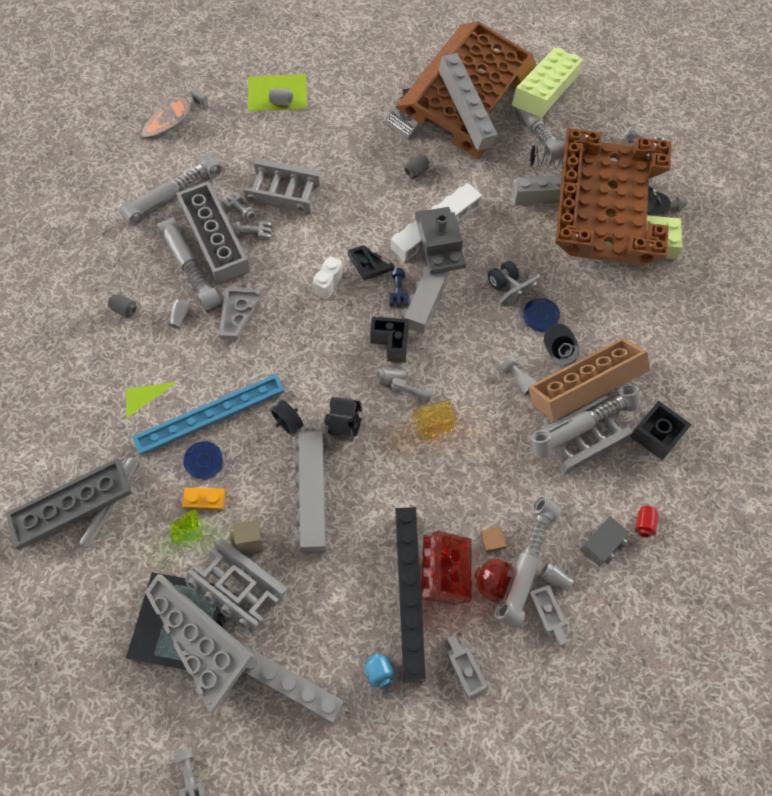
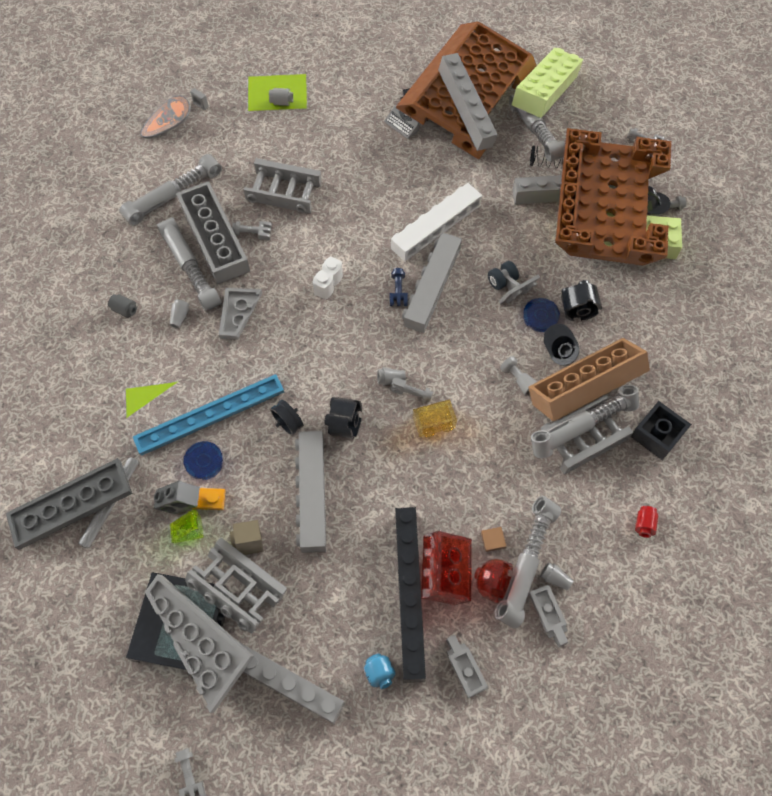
(176, 497): none -> dark grey brick
(247, 213): light grey hinge -> none
(368, 263): black wing -> none
(391, 333): black brick -> none
(416, 166): dark grey brick -> none
(441, 239): dark grey brick -> none
(581, 301): none -> black brick
(605, 541): dark grey brick -> none

